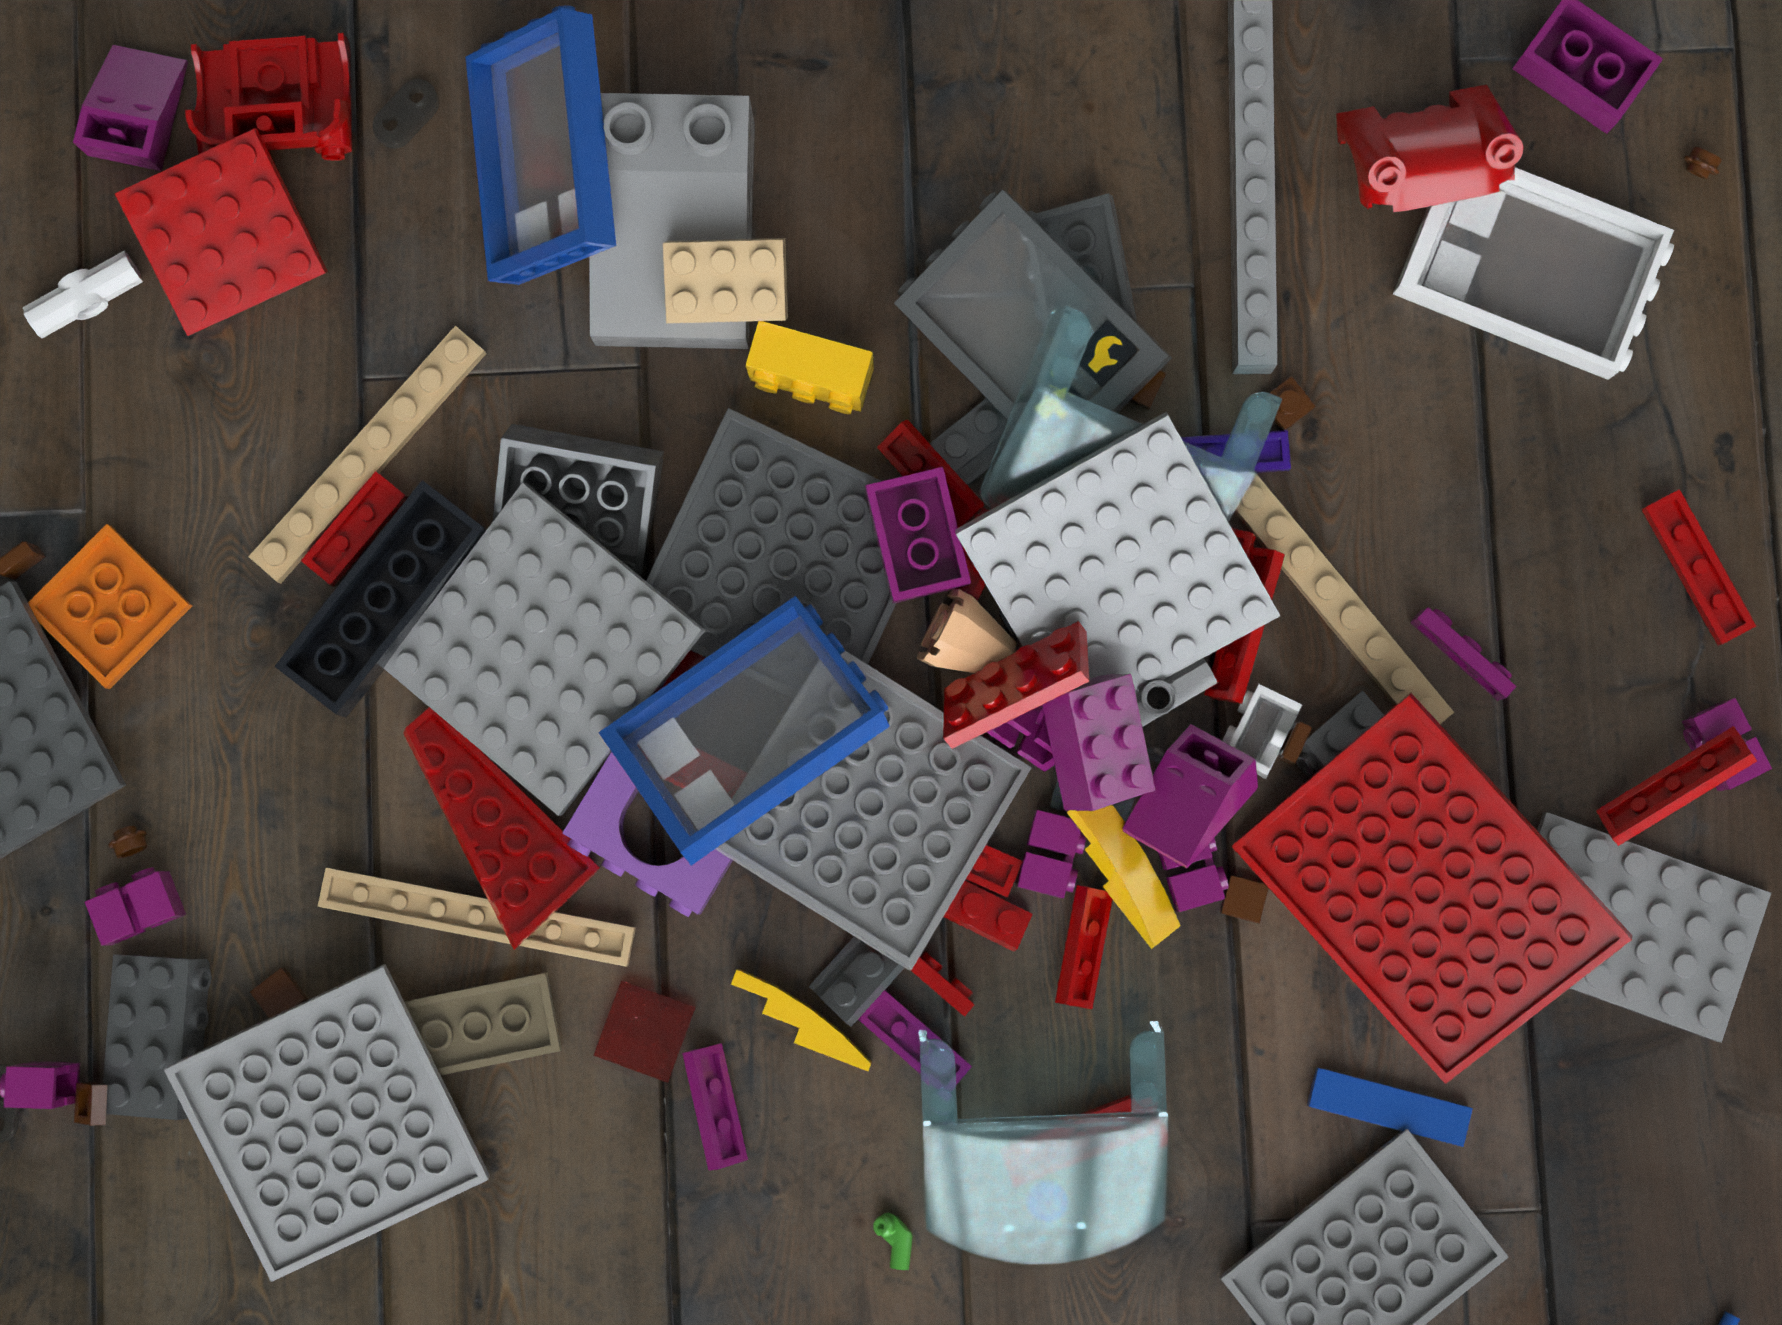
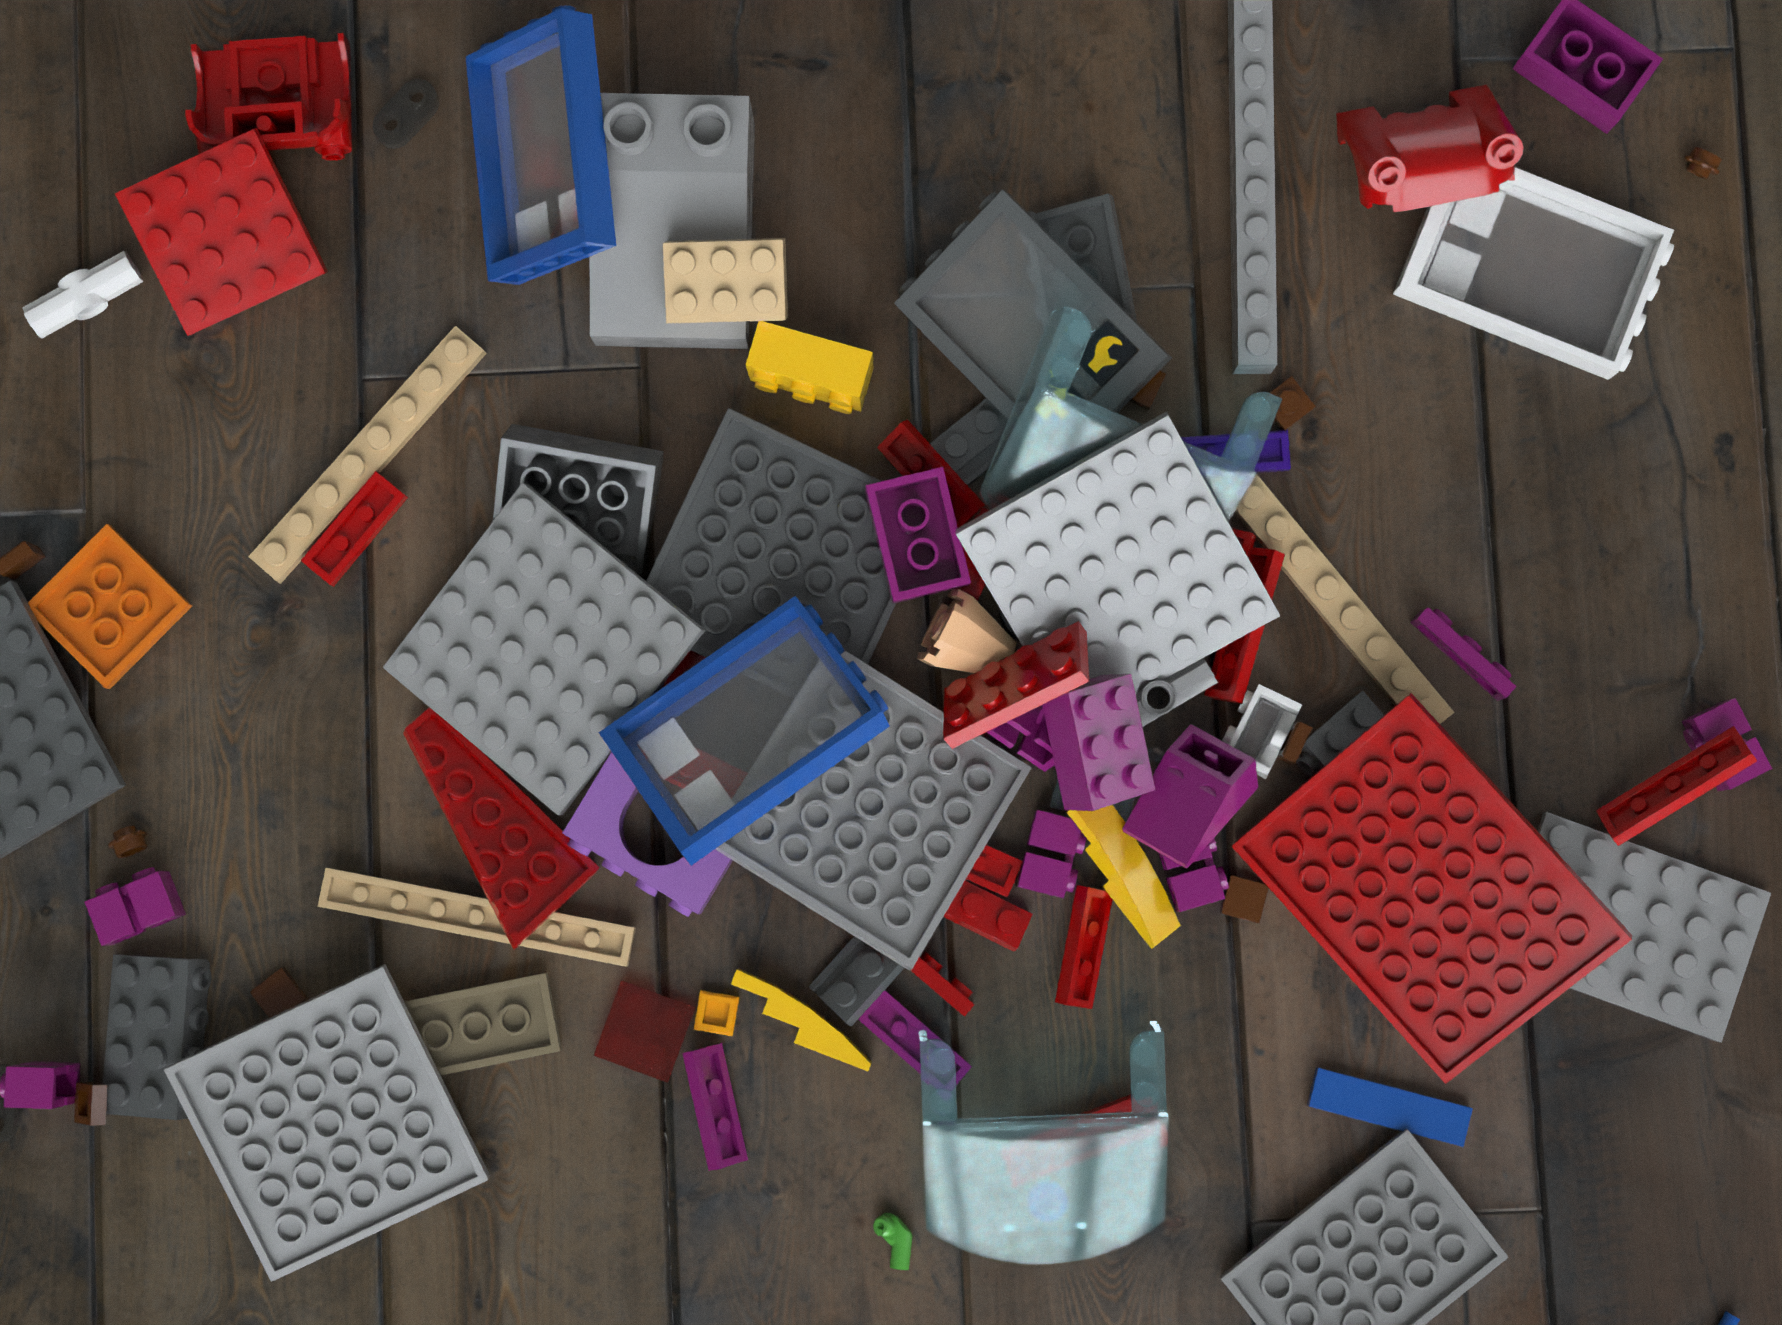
(131, 108): magenta slope -> none
(380, 600): black brick -> none
(716, 1013): none -> light orange tile
(1698, 567): red plate -> none

